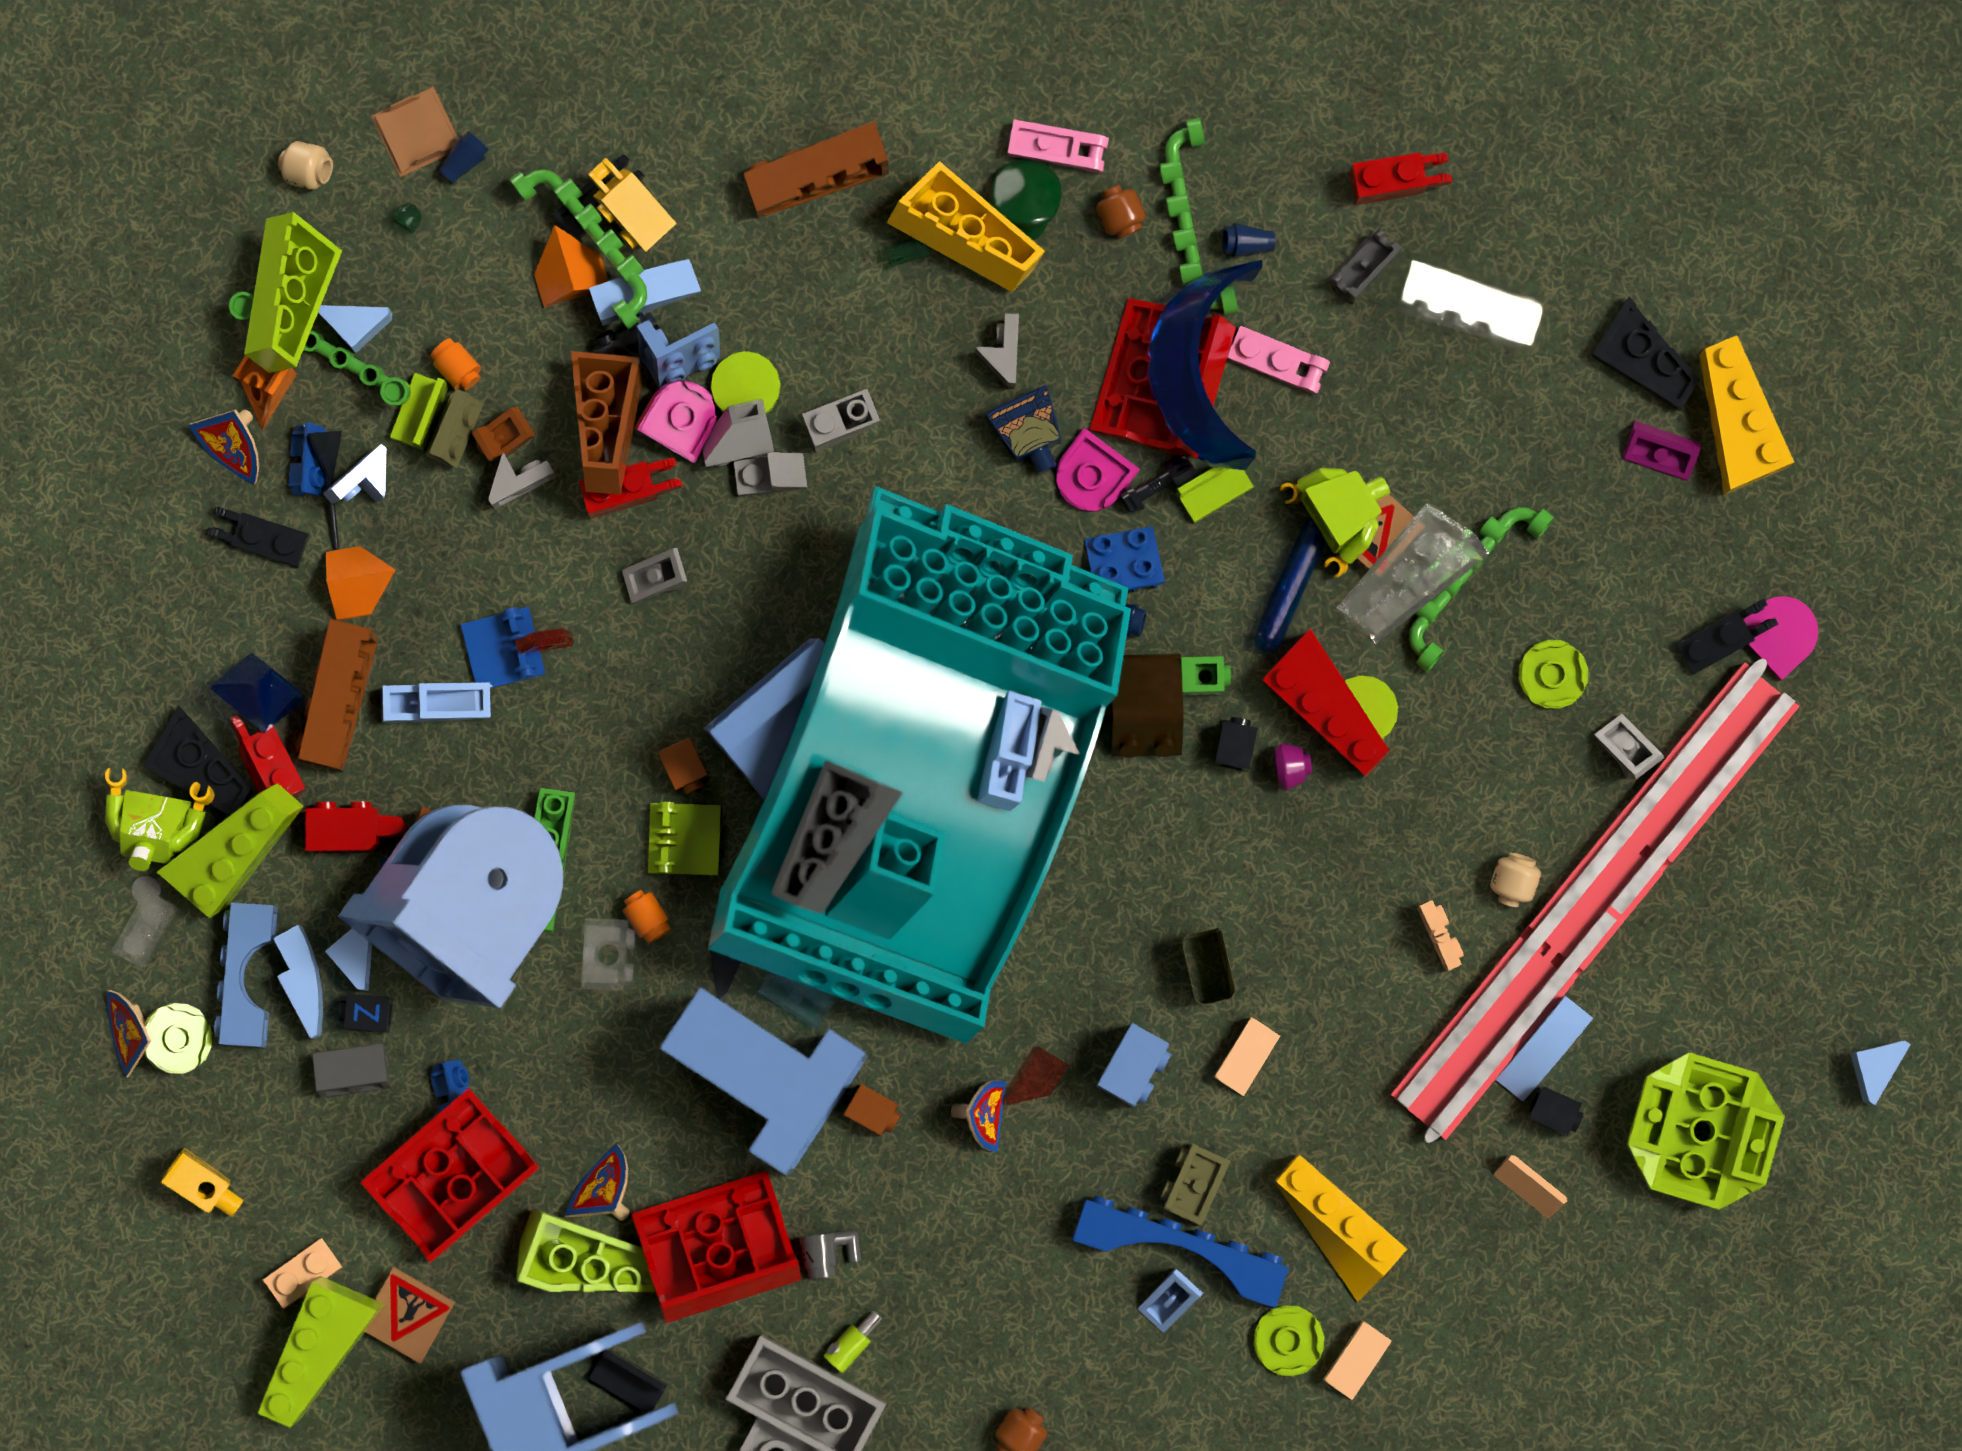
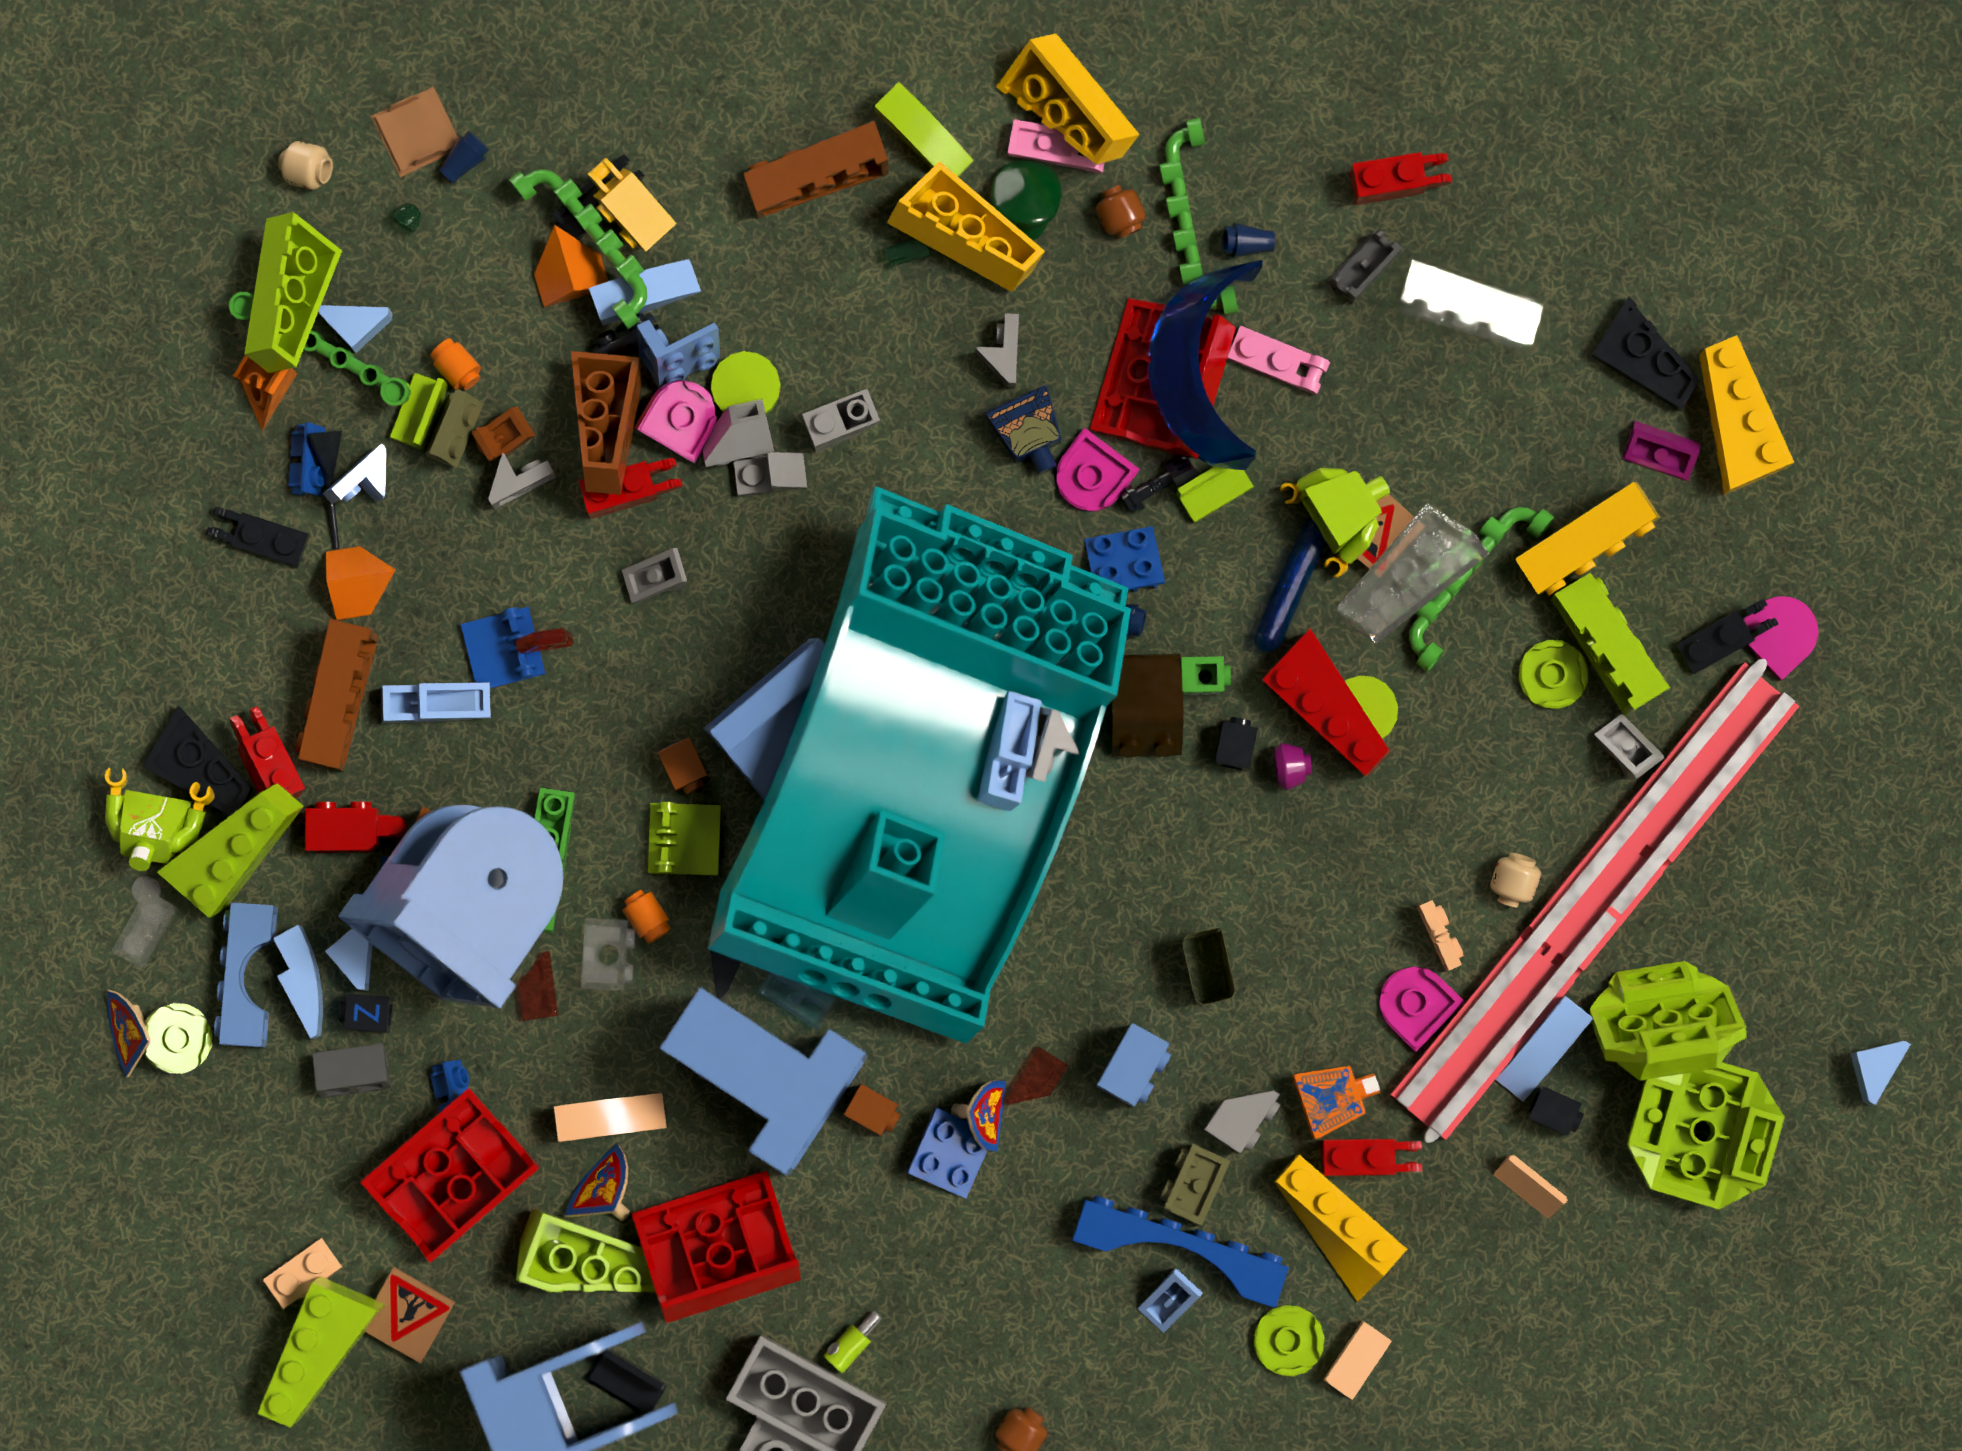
(189, 1172): yellow torso -> none
(230, 442): shield -> none
(258, 692): clear blue slope -> none
(538, 991): none -> clear red tile
(610, 1117): none -> light nougat slope
(820, 1252): dark grey piece -> none
(832, 835): dark grey wedge -> none
(921, 130): none -> lime slope
(948, 1154): none -> hinge
(1068, 99): none -> yellow wedge
(1239, 1118): none -> light grey slope
(1246, 1056): light nougat slope -> none
(1332, 1097): none -> torso
(1365, 1157): none -> red hinge
(1417, 1004): none -> dark pink tile
(1588, 538): none -> yellow wedge
(1609, 643): none -> lime wedge
(1666, 1020): none -> lime piece

